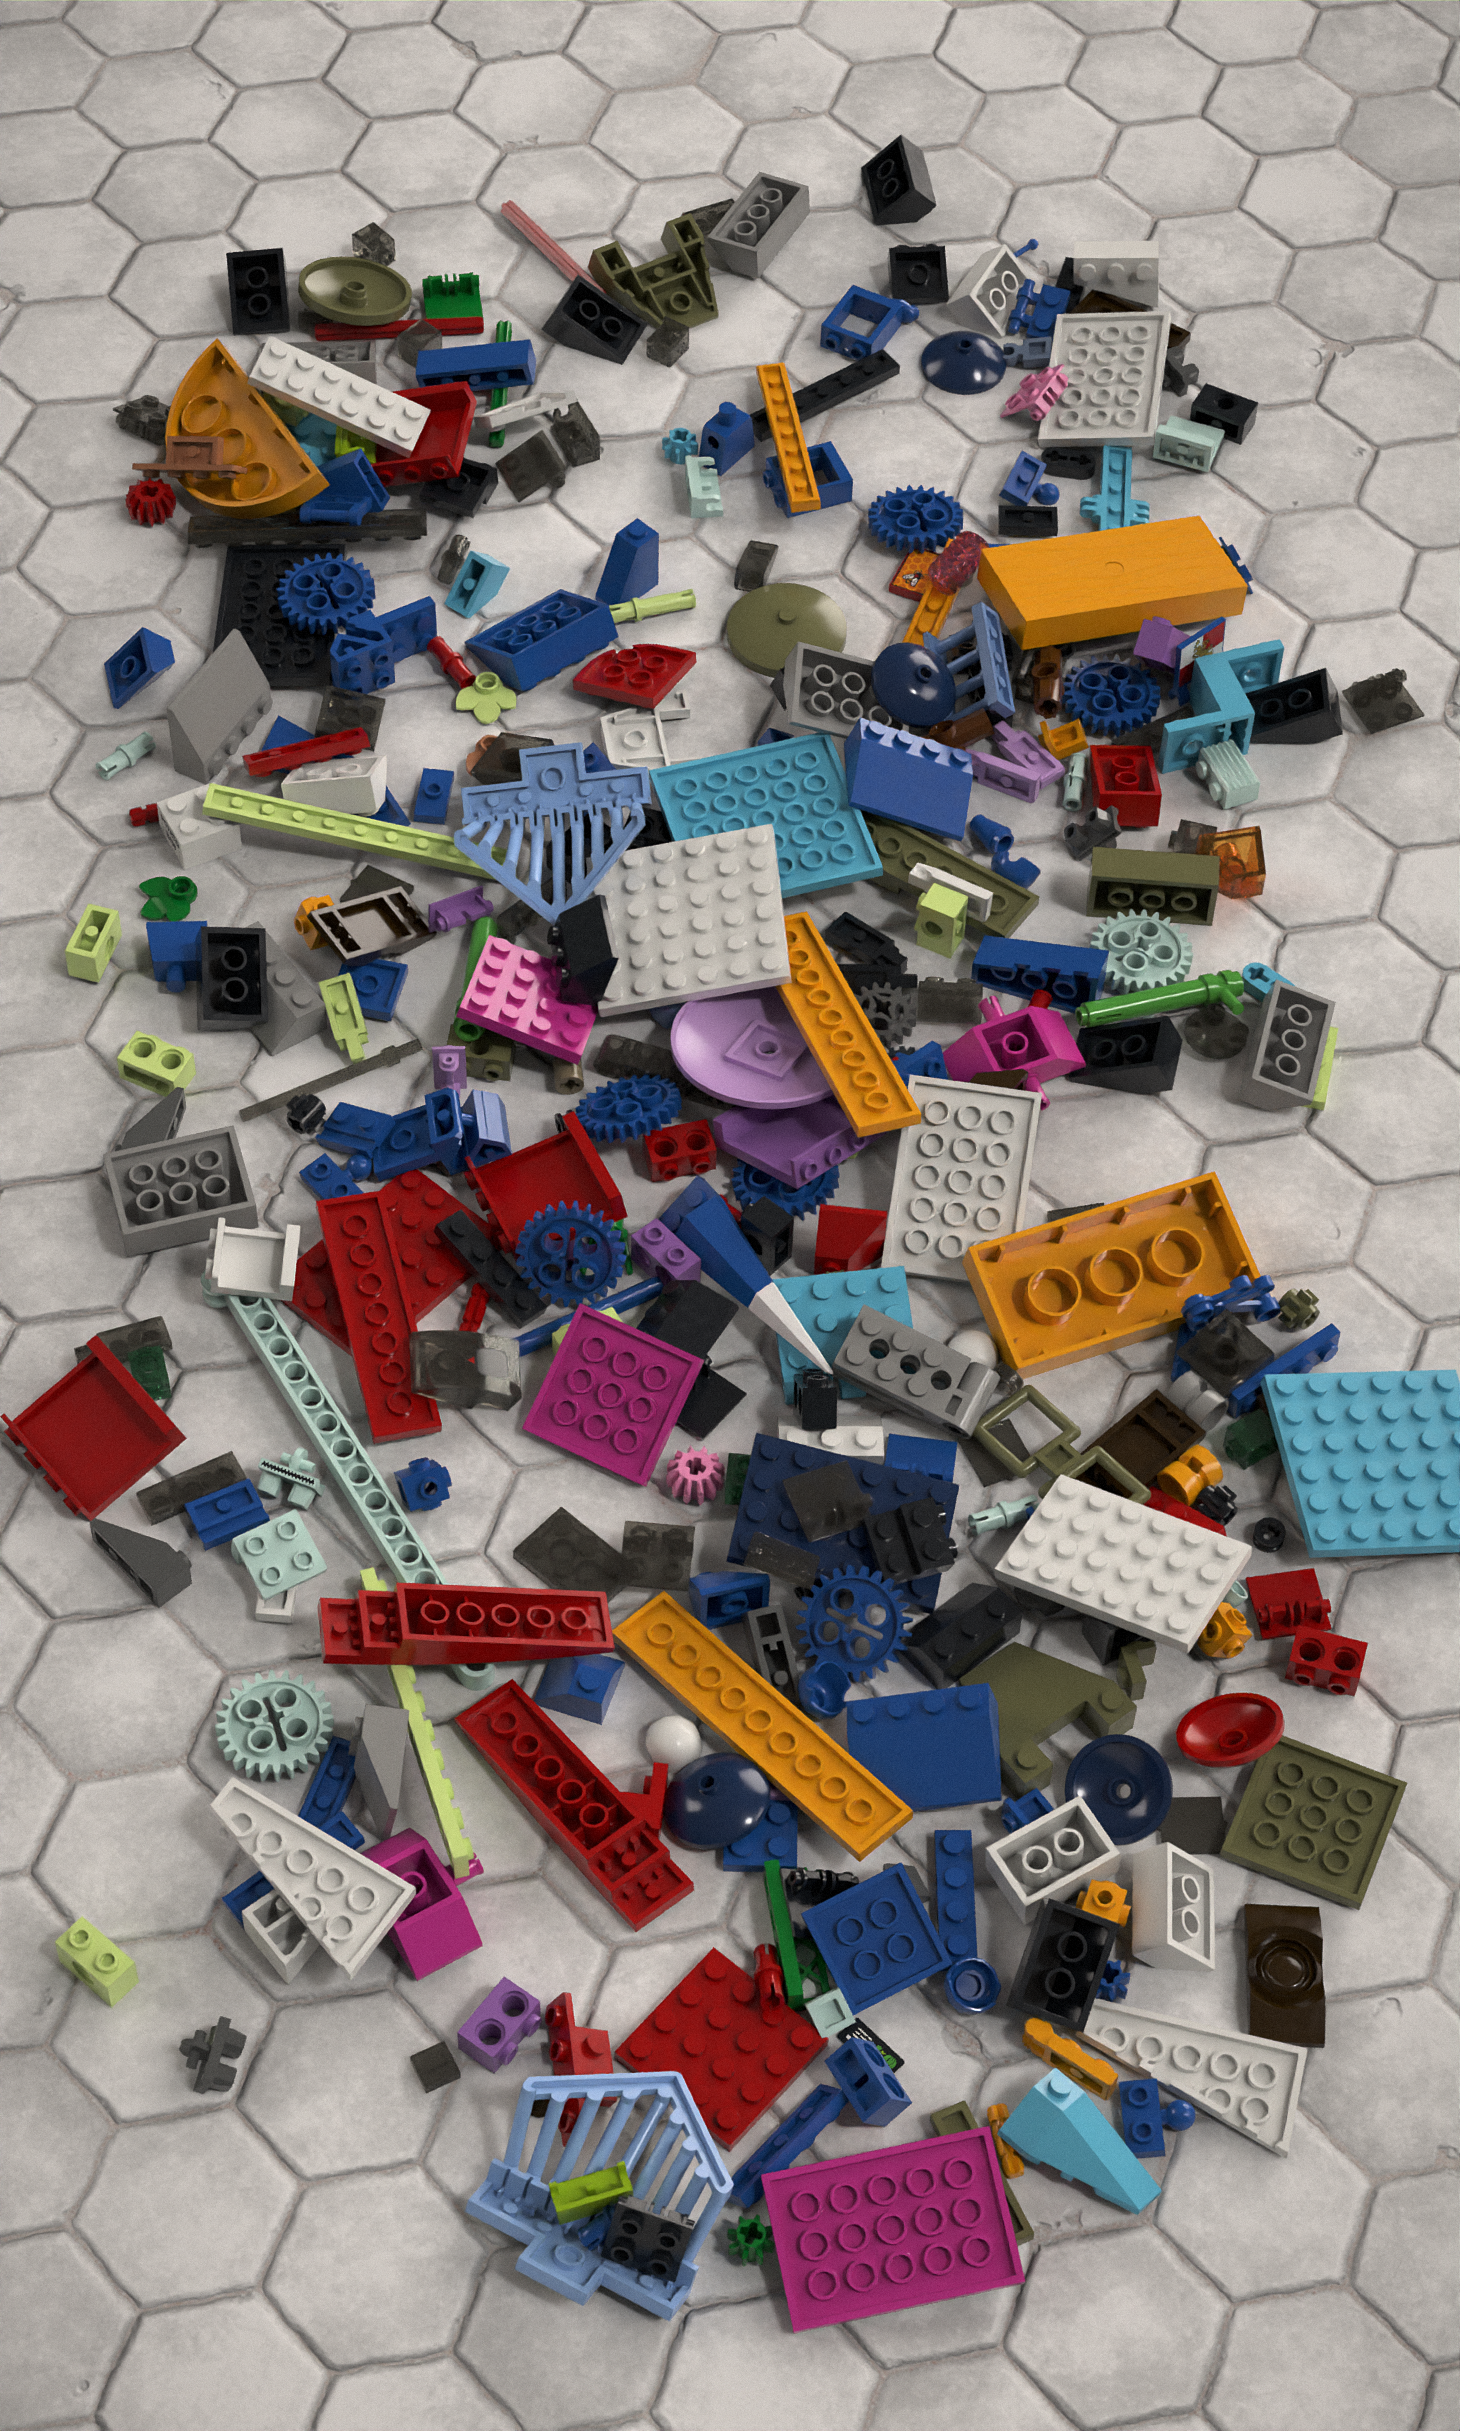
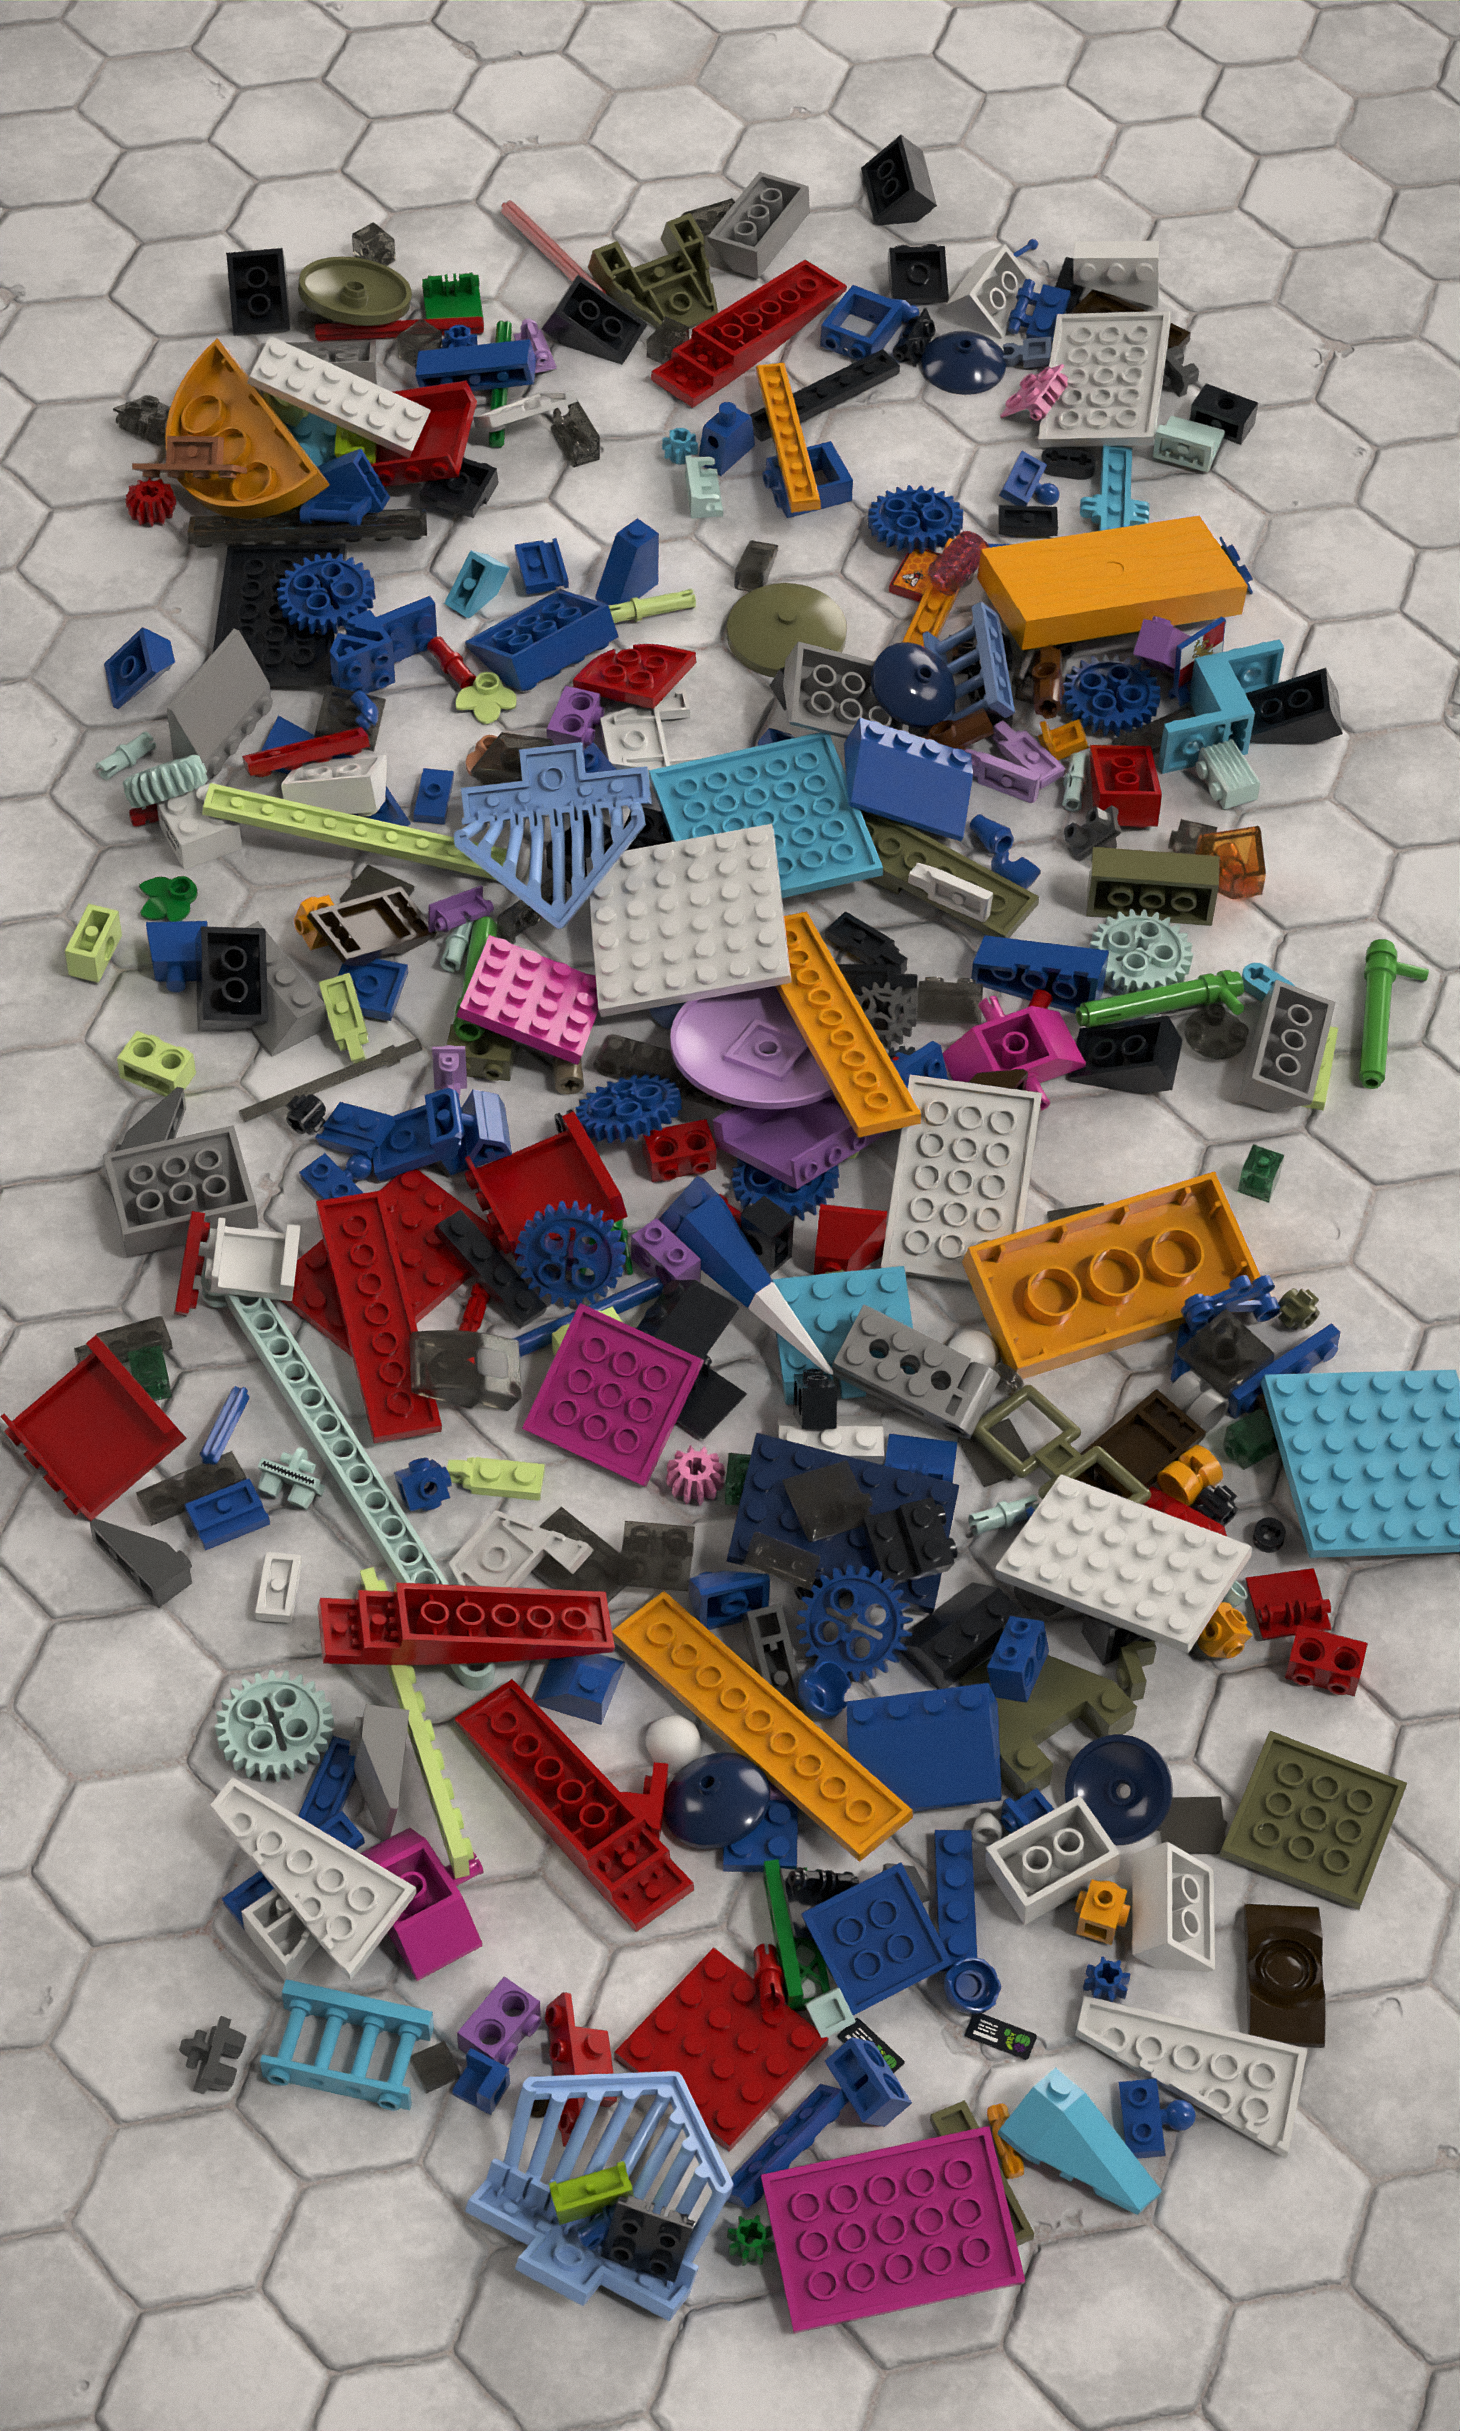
(97, 1961): yellowish green brick -> none
(165, 781): none -> light aqua gear
(192, 1264): none -> red plate
(224, 1425): none -> axle
(279, 1554): light aqua bracket -> none
(339, 2009): none -> medium azure fence
(367, 707): none -> blue arm
(453, 559): clear smoke axle -> none
(456, 946): none -> light aqua axle
(458, 336): none -> blue gear
(482, 2082): none -> blue panel
(498, 1477): none -> yellowish green hinge
(509, 1549): none -> white wing
(532, 466): clear smoke hinge -> none
(541, 566): none -> blue plate
(543, 356): none -> lavender hinge
(575, 717): none -> medium lavender brick
(583, 951): black slope -> none
(746, 332): none -> red slope
(915, 338): none -> black hinge
(941, 920): yellowish green brick -> none
(992, 1831): none -> white hinge
(1001, 2035): none -> black sticker
(1018, 1659): none -> blue brick
(1062, 1964): black slope -> none
(1069, 2058): light orange hinge -> none
(1230, 1730): red dish -> none
(1260, 1173): none -> clear green brick
(1380, 974): none -> bright green cylinder
(1383, 701): clear smoke hinge -> none

